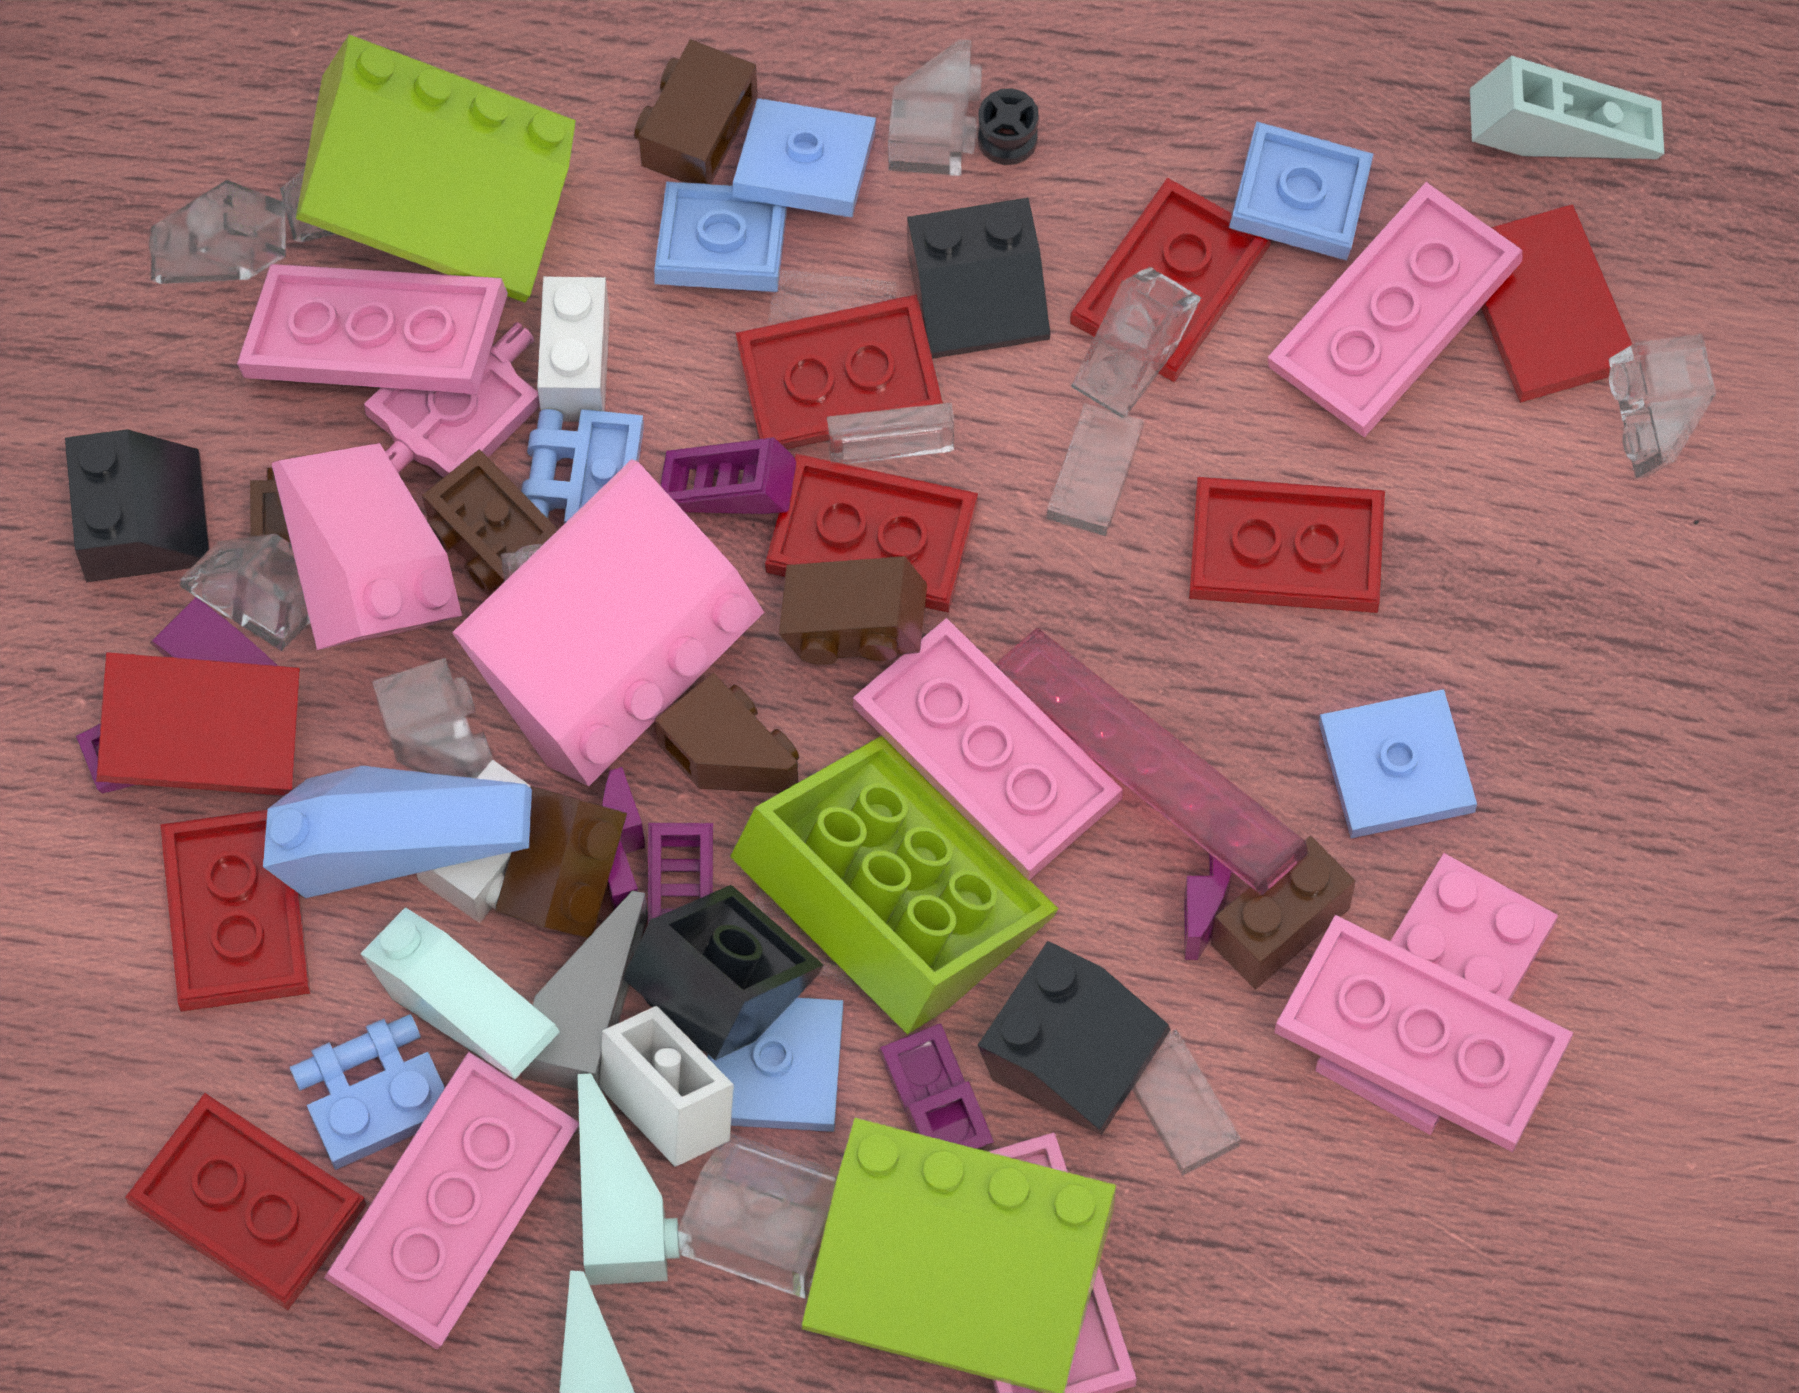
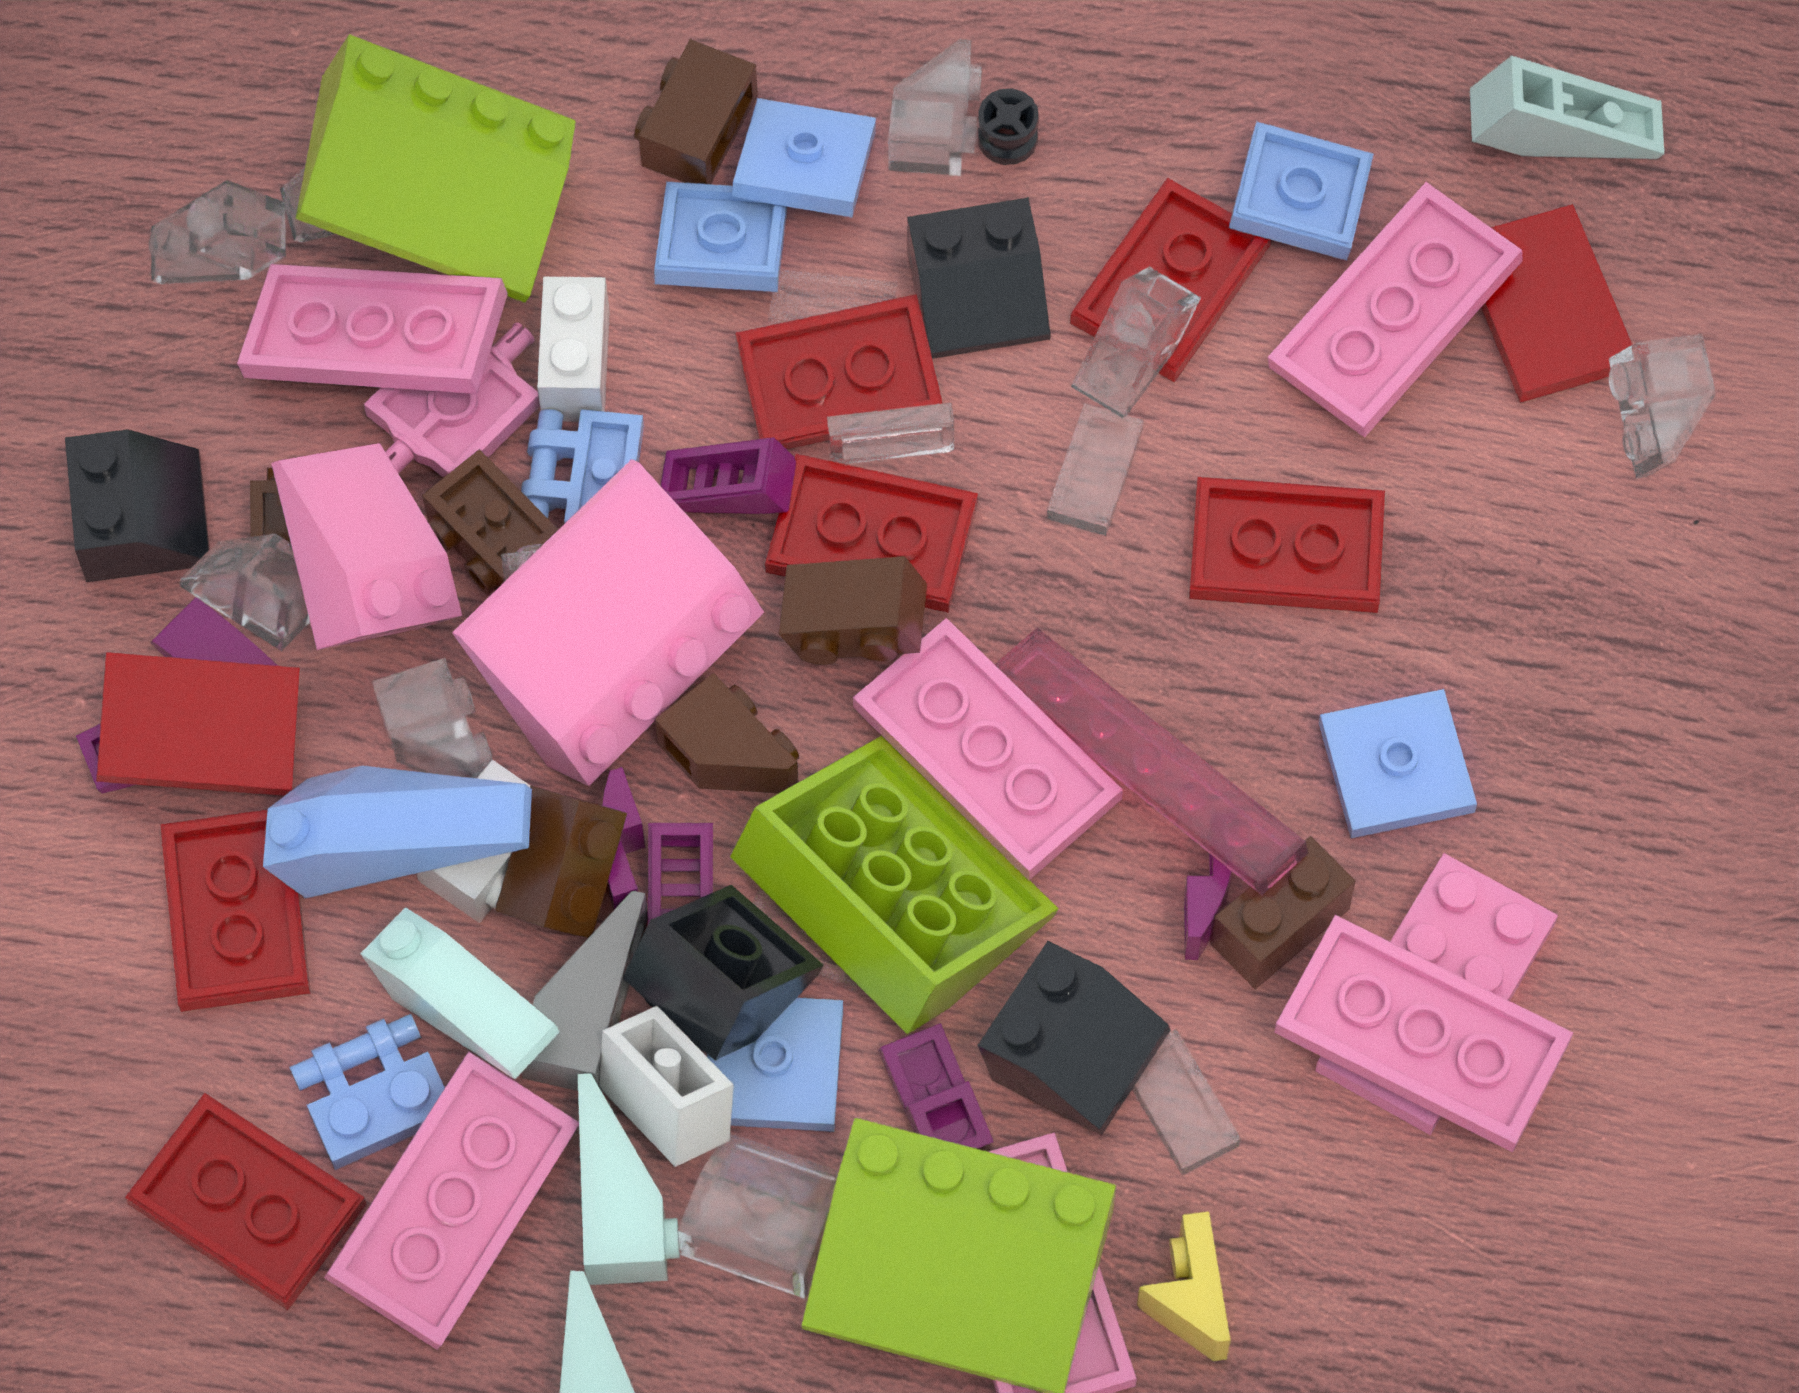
(1195, 1305): none -> light yellow slope

